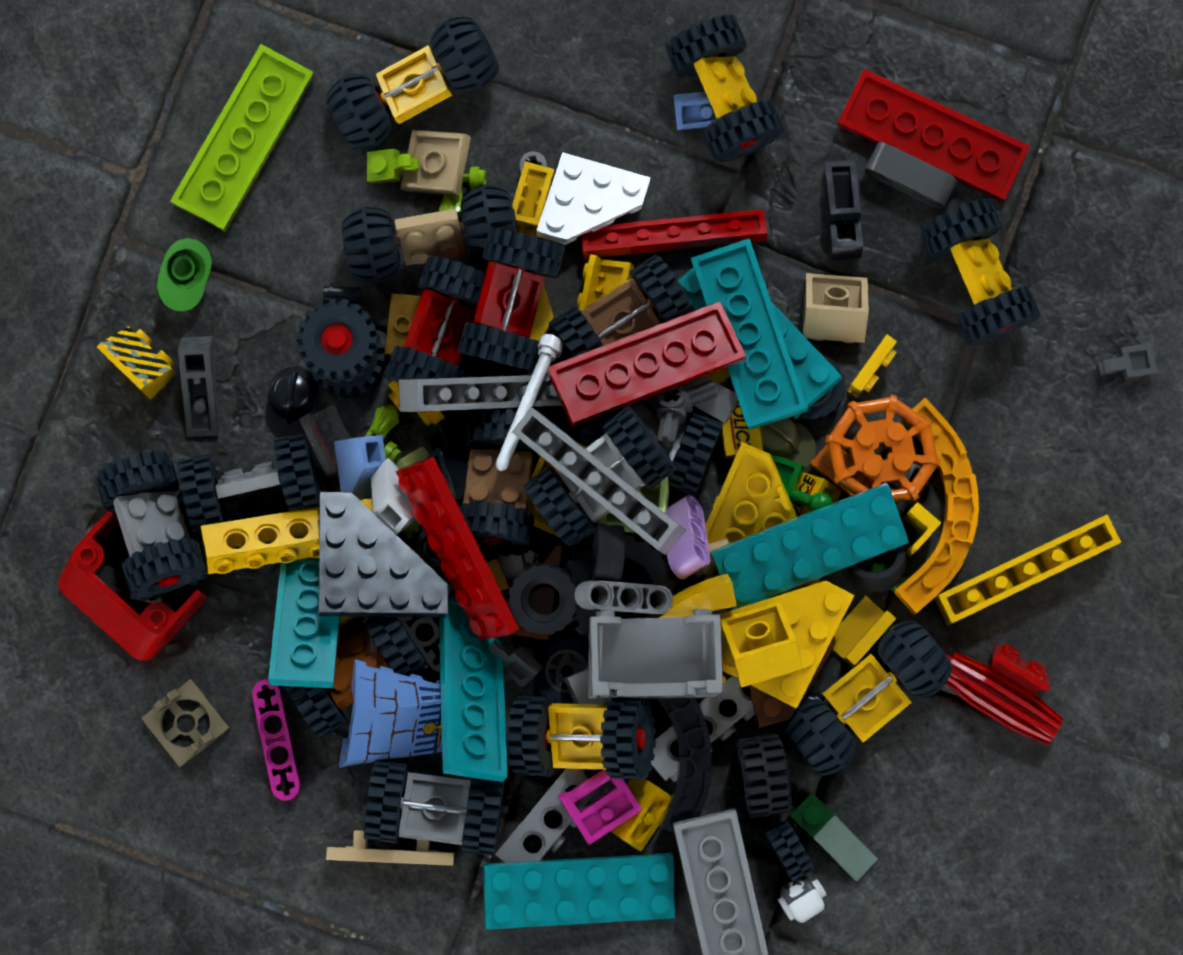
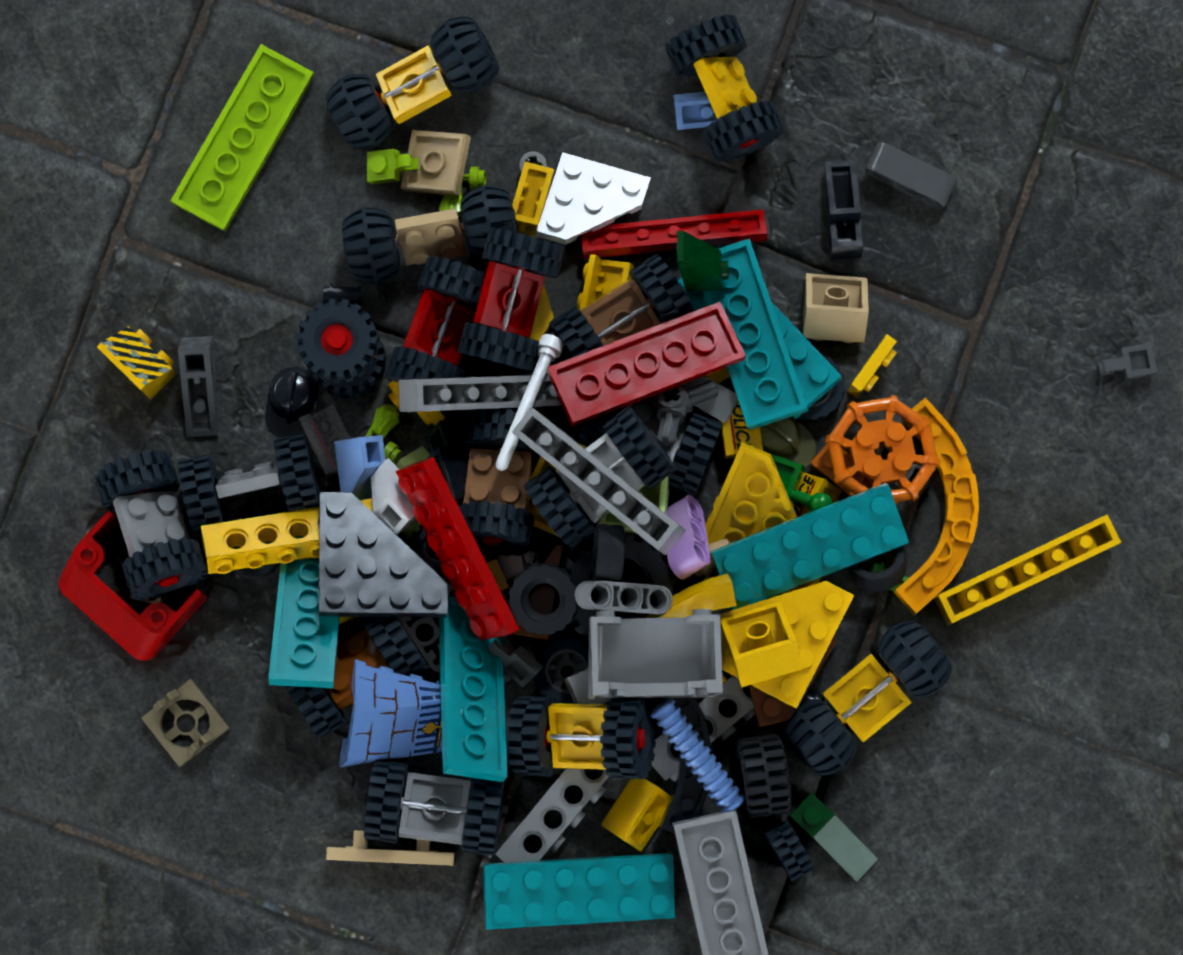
(184, 274): bright green piece -> none
(271, 741): dark pink beam -> none
(400, 318): pearl gold plate -> none
(603, 813): dark pink plate -> none
(697, 756): none -> medium blue piece
(700, 264): none -> dark green slope
(802, 899): white head -> none
(861, 631): yellow panel -> none
(923, 523): yellow panel -> none
(934, 134): red plate -> none
(966, 236): black plate -> none
(1007, 691): red plate -> none

